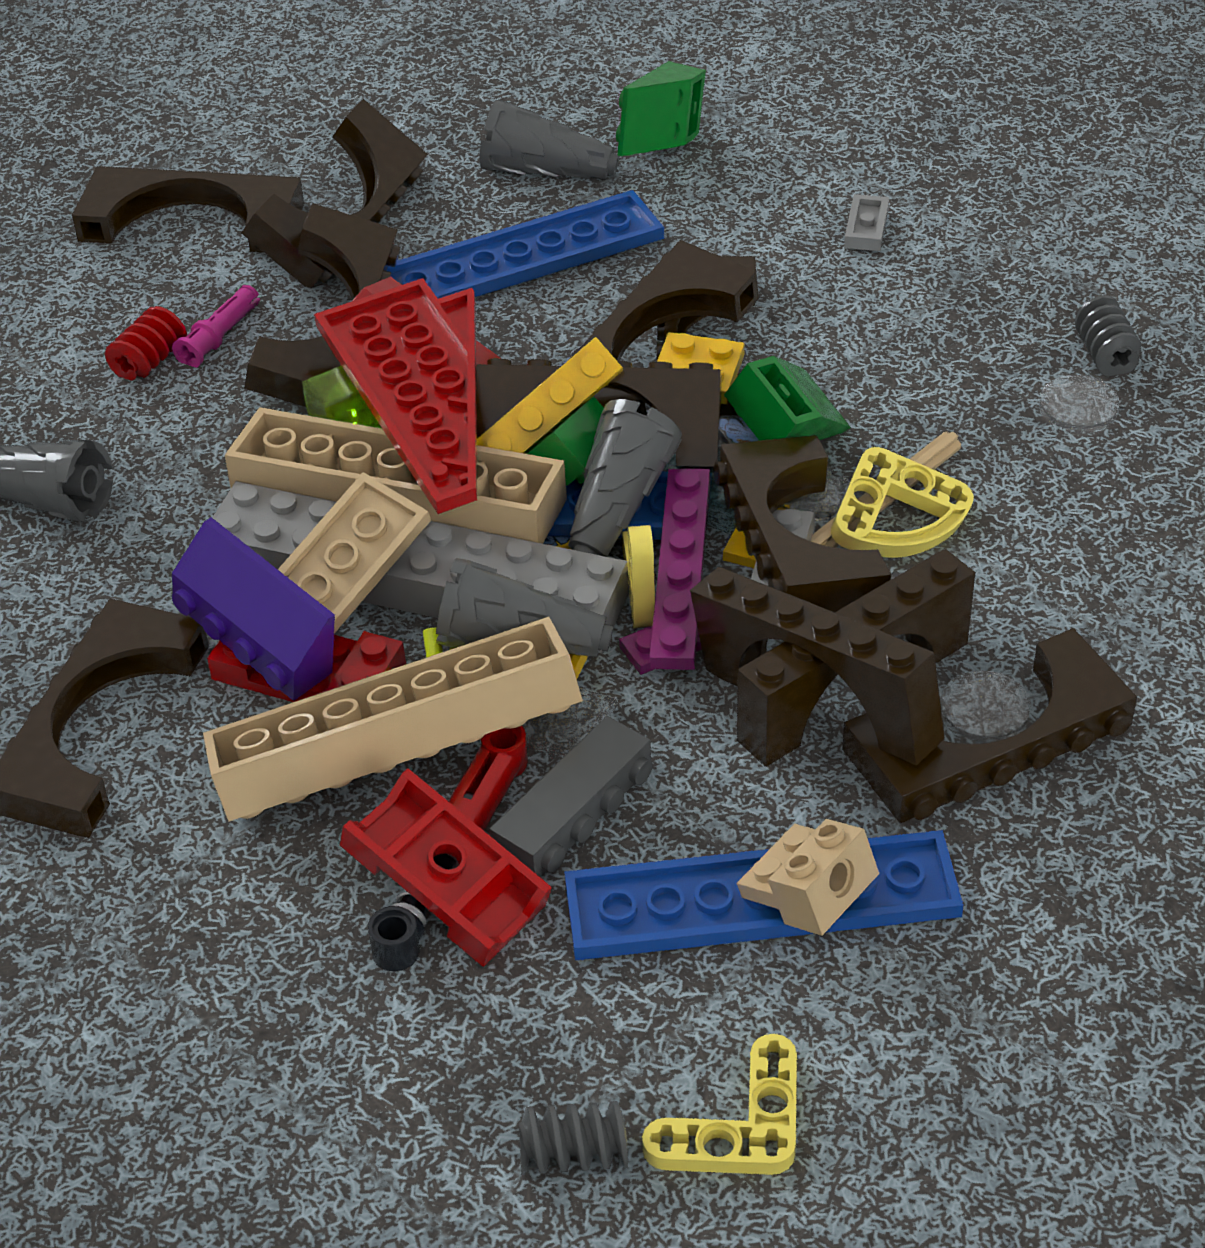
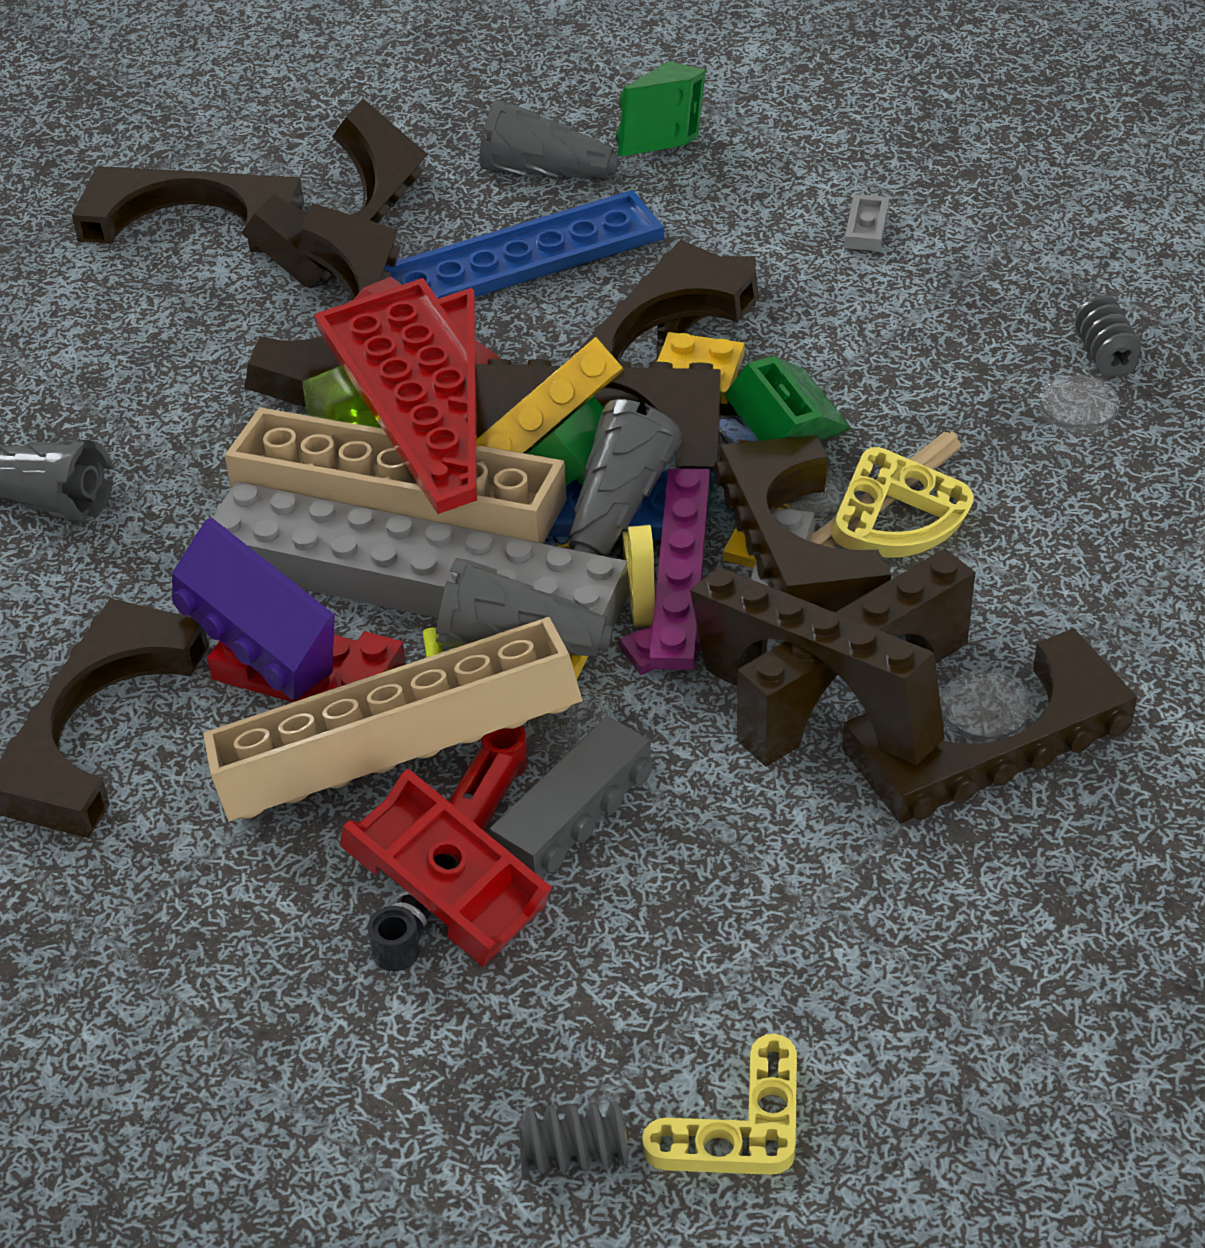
(144, 343): red piece -> none
(209, 333): dark pink pin -> none
(355, 545): tan plate -> none
(700, 904): blue plate -> none
(812, 874): tan brick -> none

